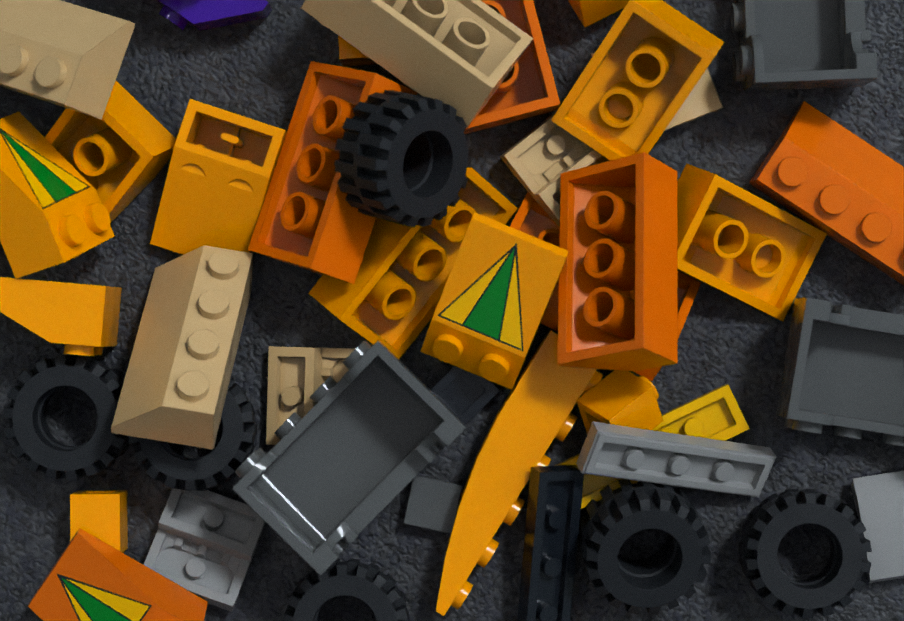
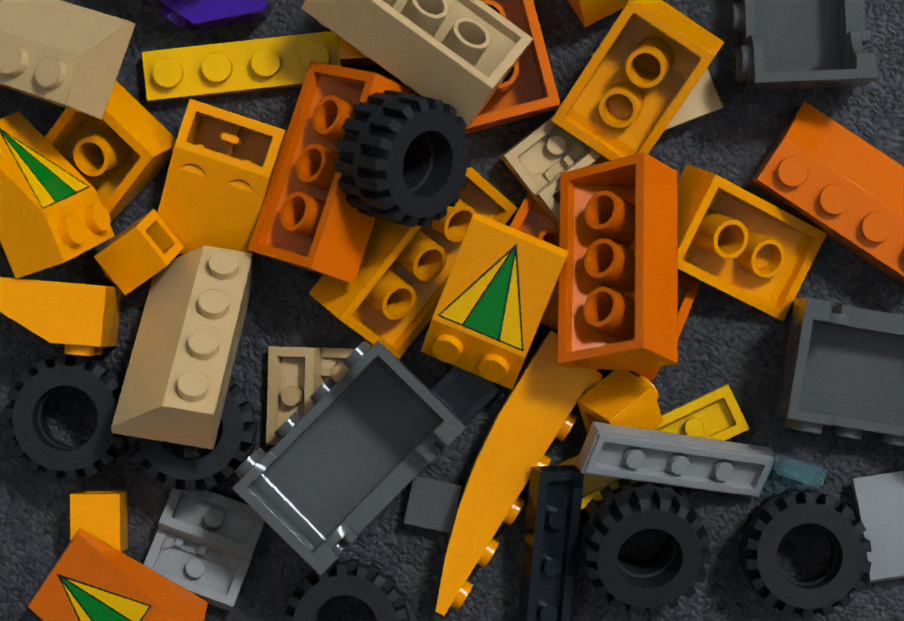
(138, 252): none -> light orange brick
(235, 66): none -> yellow plate
(798, 470): none -> clear light blue tile

